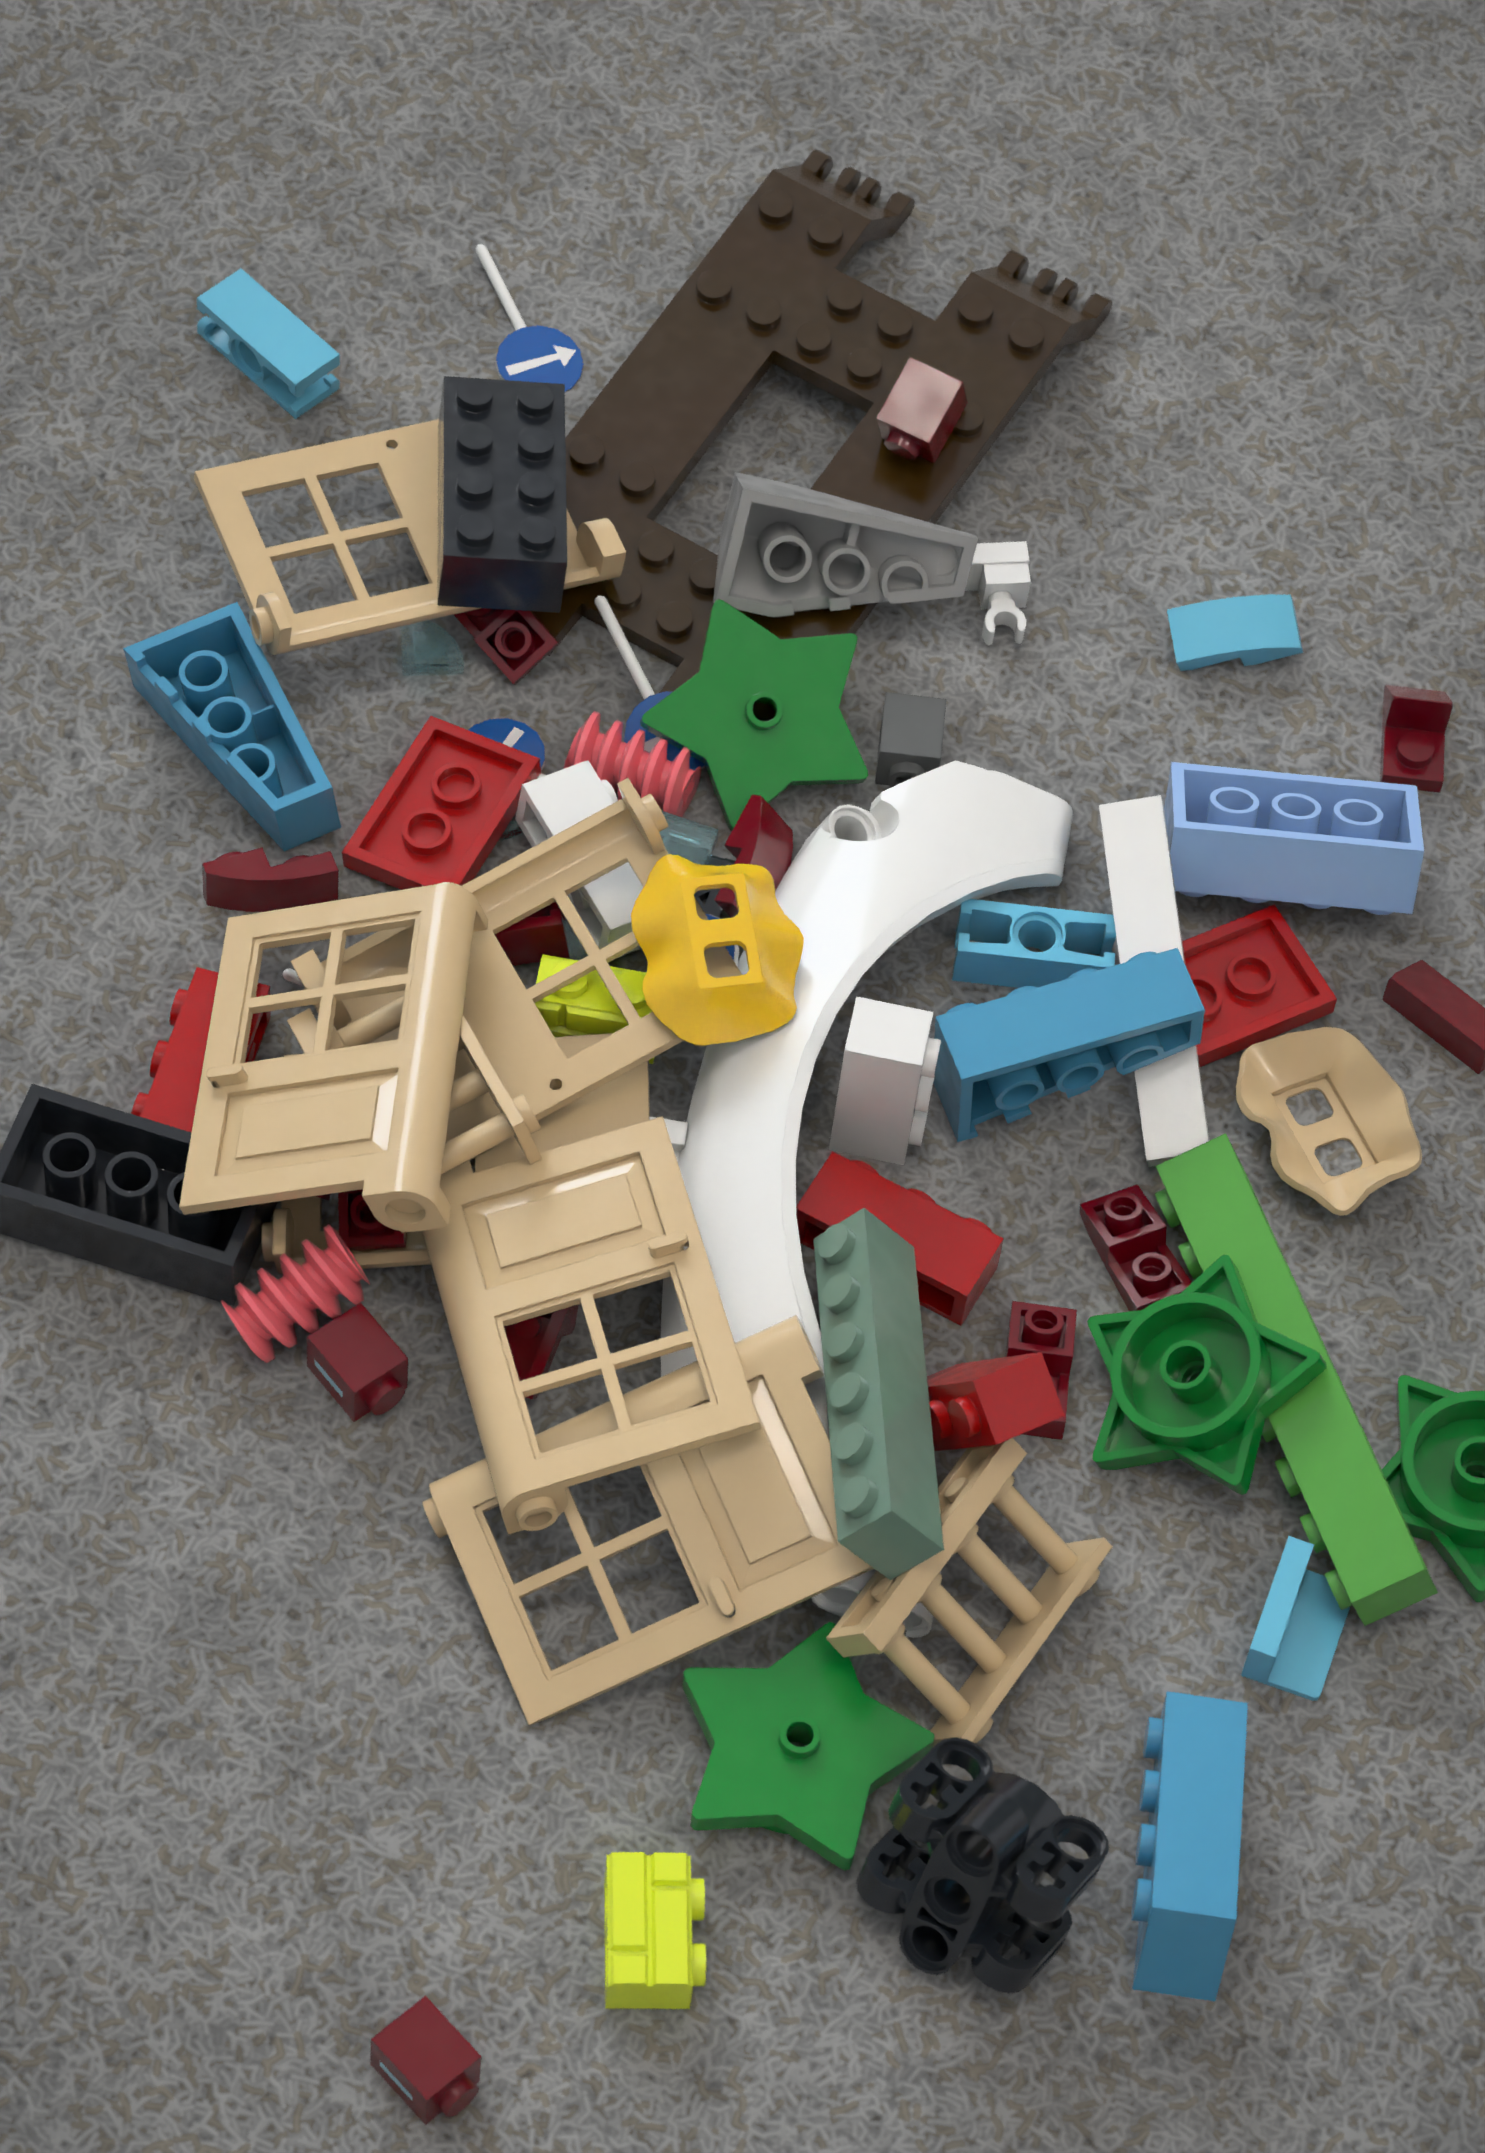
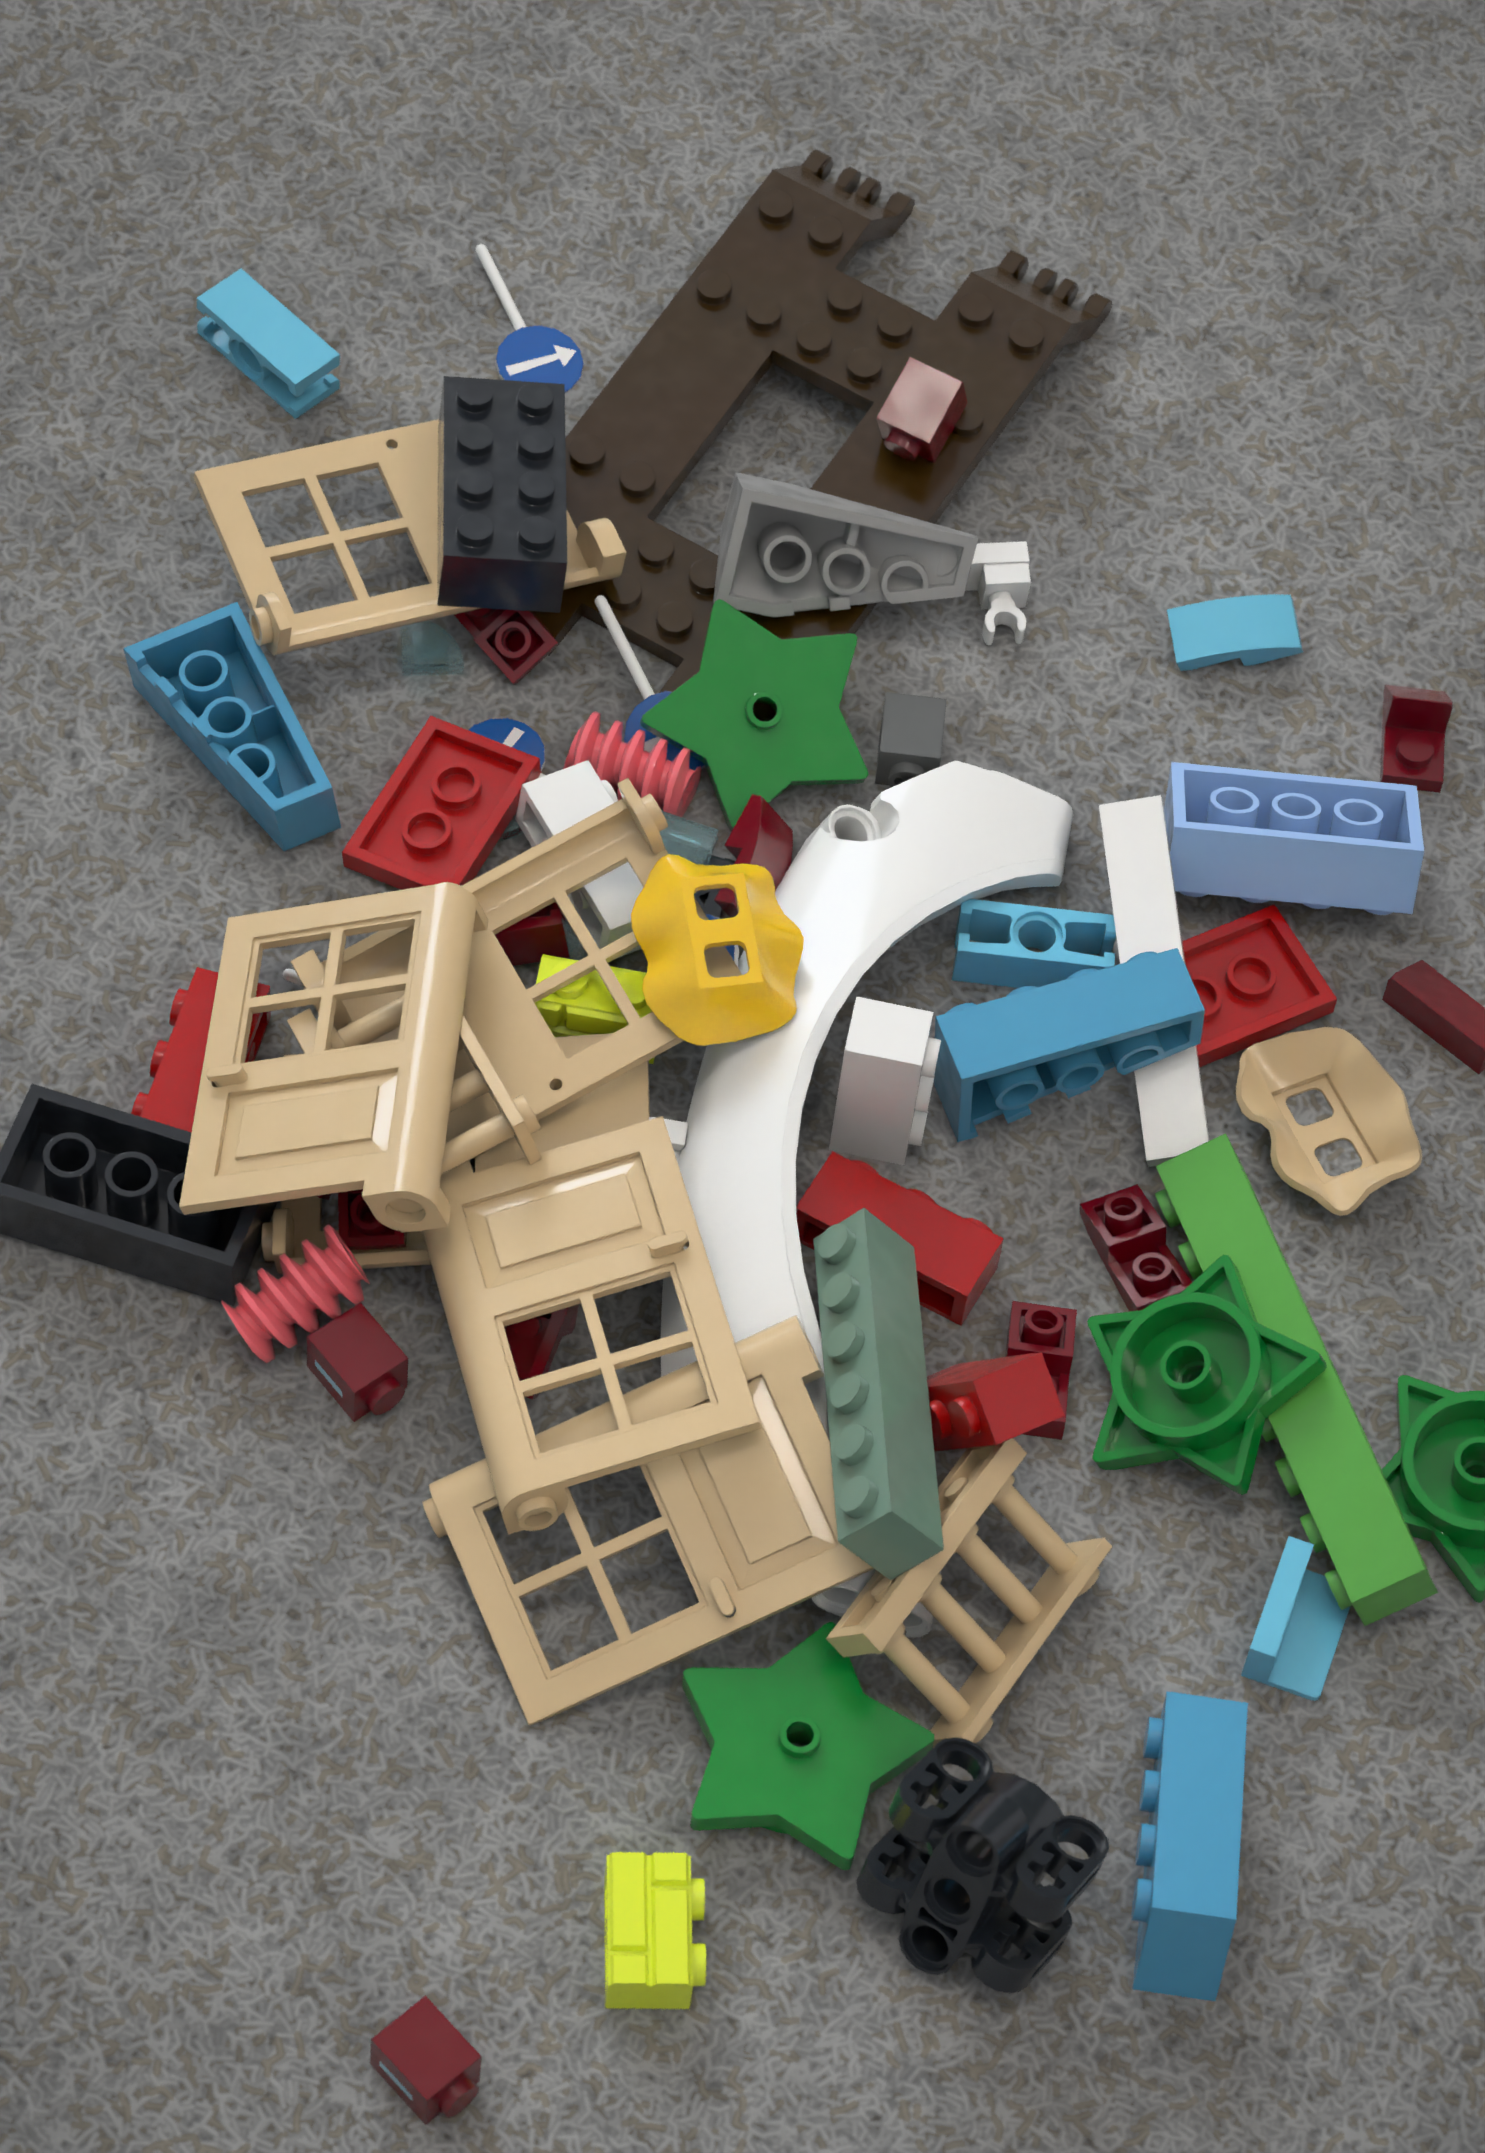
(250, 884): dark red slope -> none

